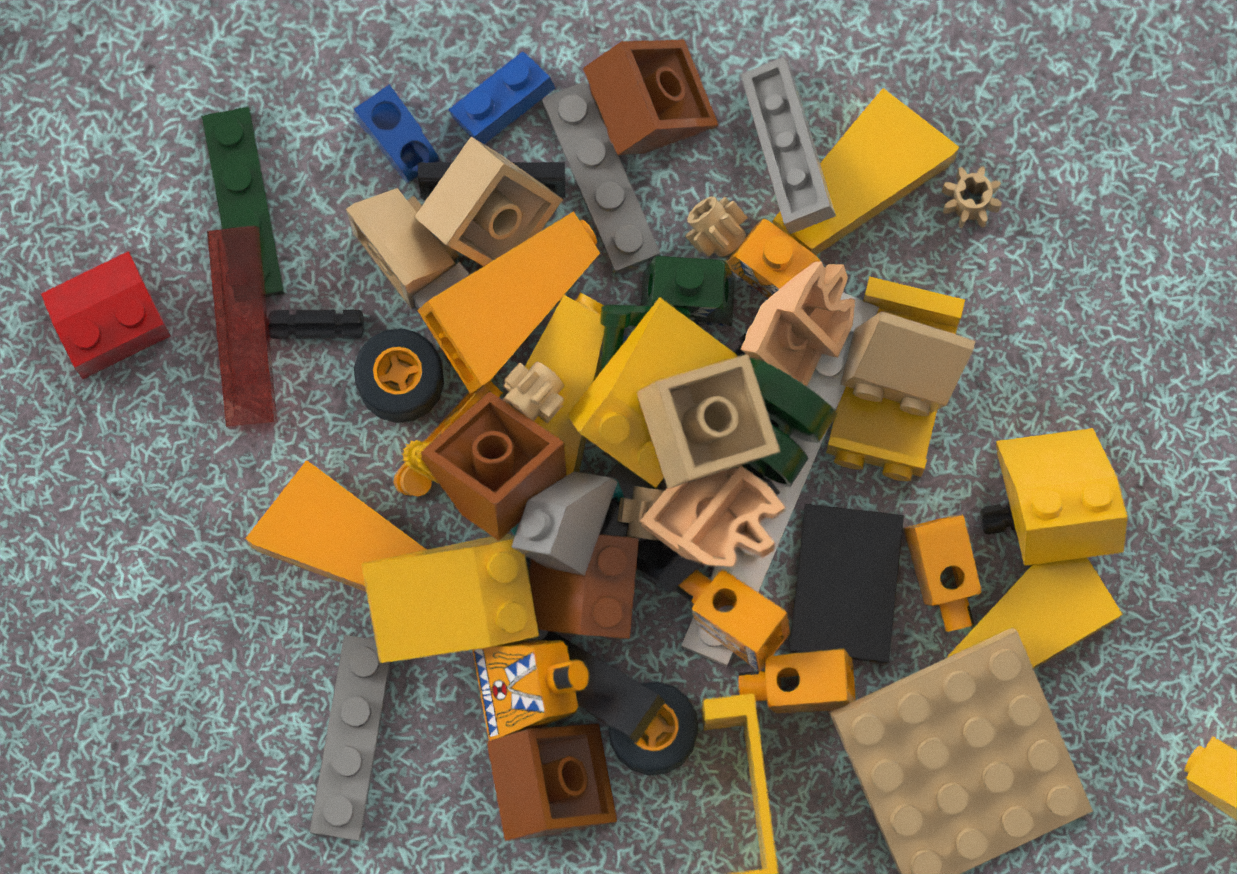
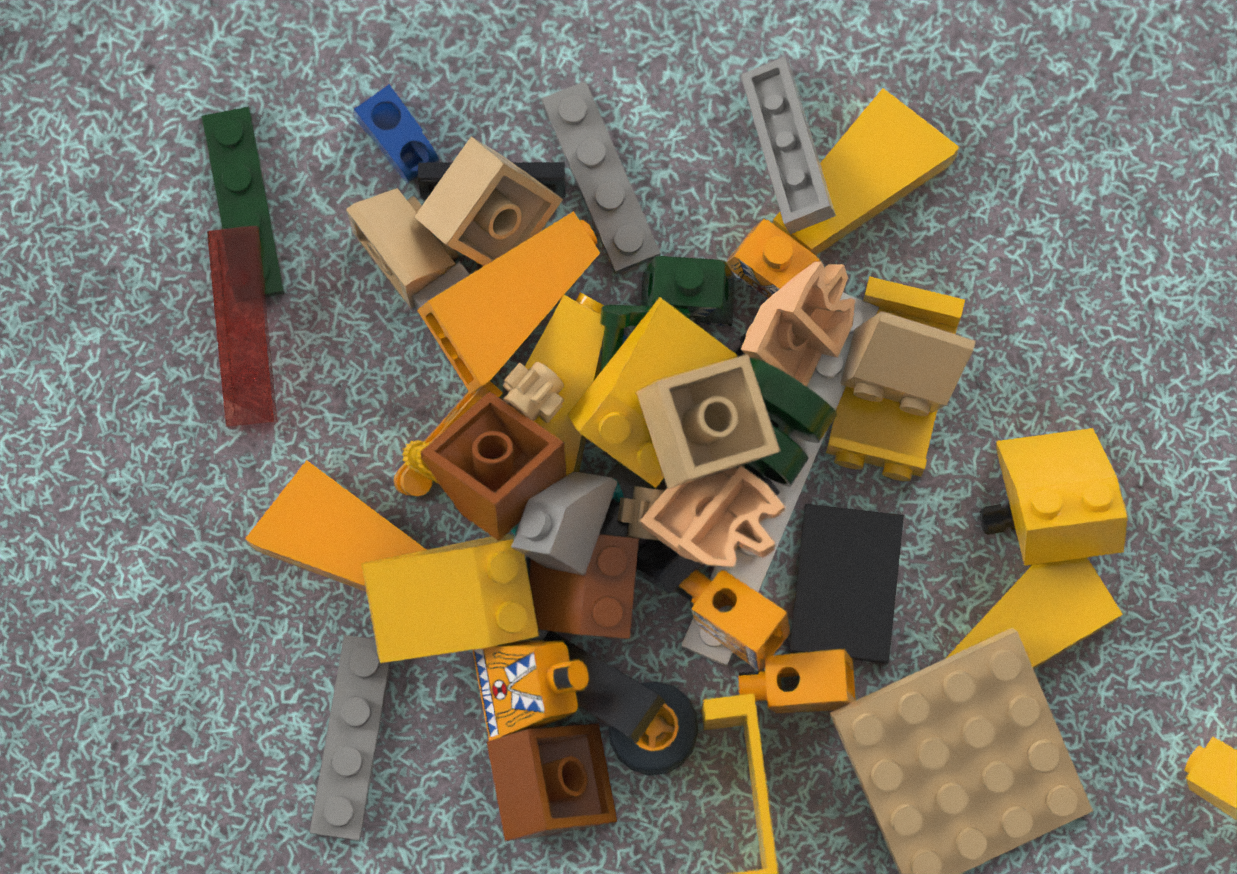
(104, 315): red slope -> none
(316, 324): black axle -> none
(393, 358): black wheel -> none
(502, 98): blue plate -> none
(649, 95): dark orange slope -> none
(716, 226): tan gear -> none
(932, 549): light orange torso -> none
(967, 208): tan gear -> none

